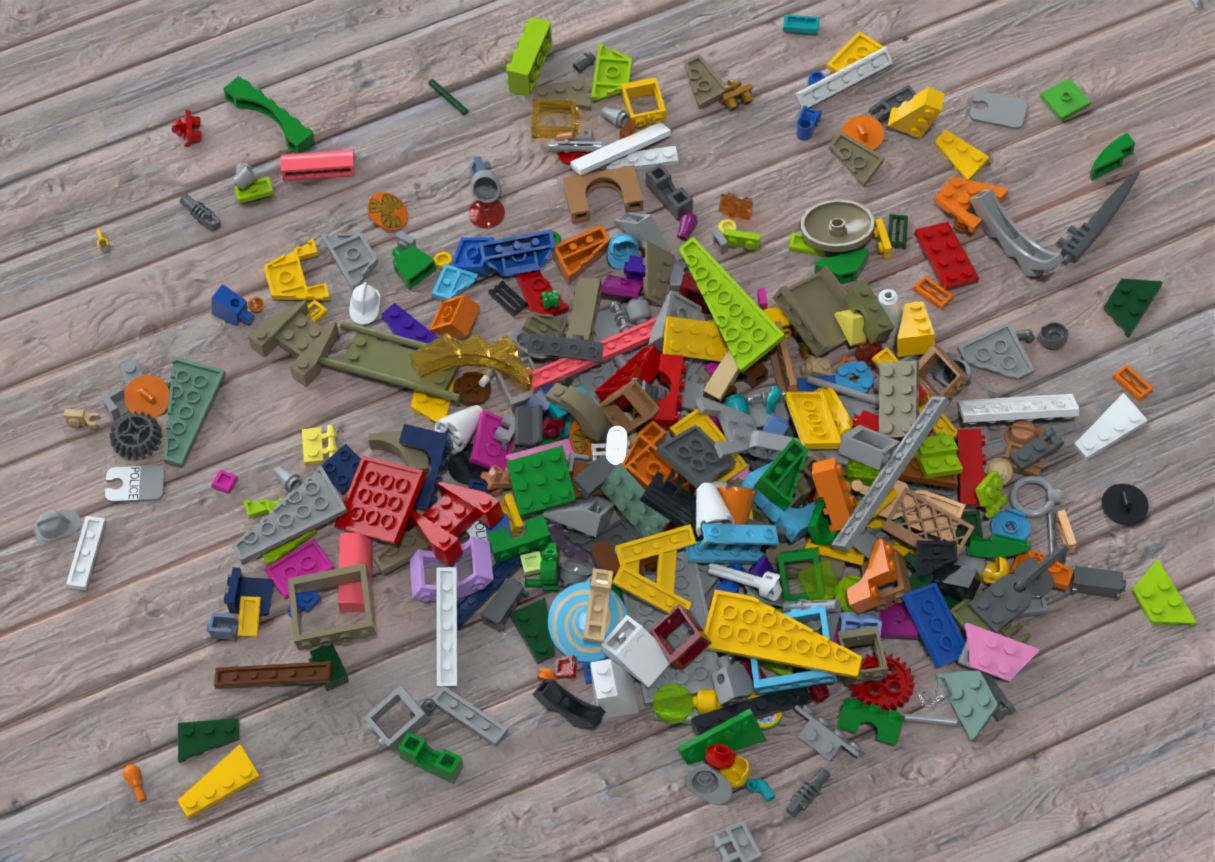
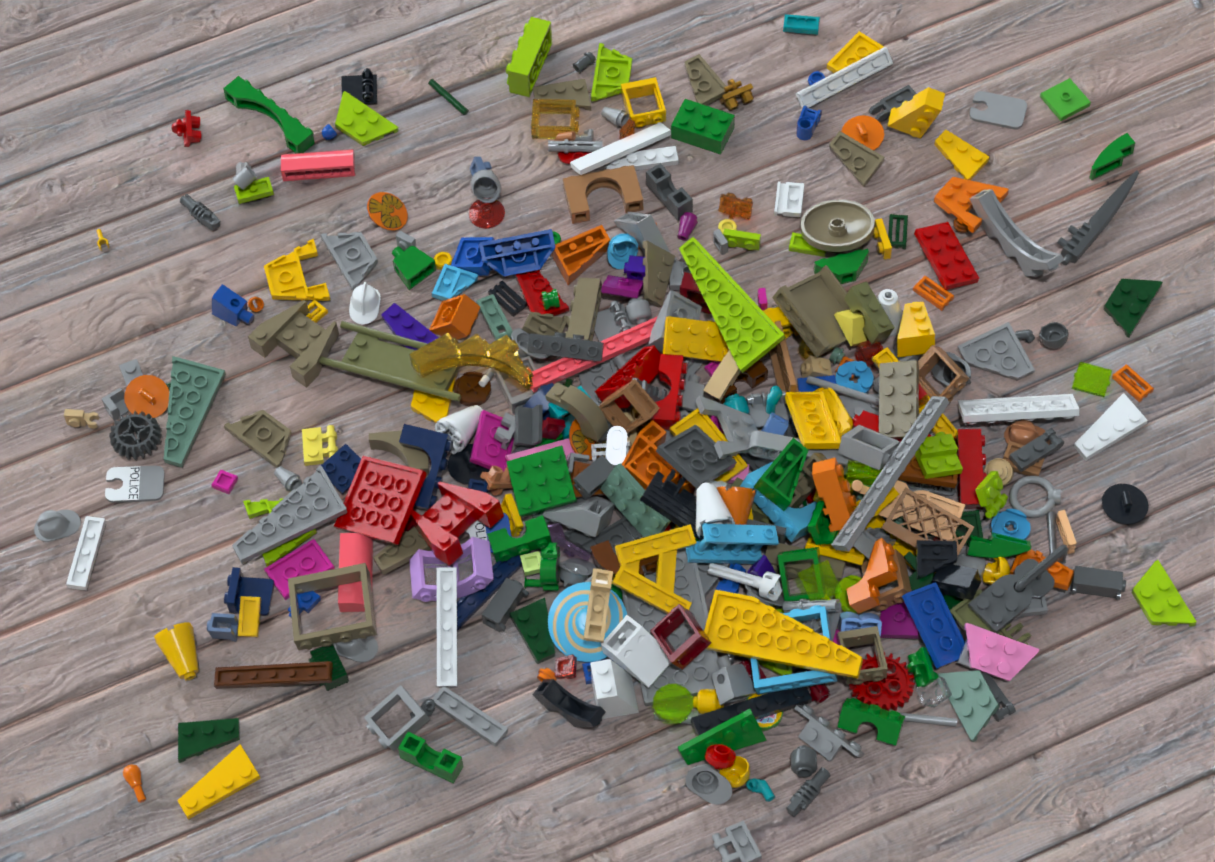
(179, 649): none -> yellow cone
(262, 435): none -> dark tan wing
(328, 132): none -> blue hinge
(358, 649): none -> light grey piece
(361, 86): none -> black hinge
(361, 121): none -> lime wing
(494, 317): none -> sand green plate
(702, 126): none -> green brick
(789, 199): none -> white plate
(803, 761): none -> dark grey head
(837, 355): none -> sand green plate
(921, 666): none -> green hips
(1091, 379): none -> clear neon green piece

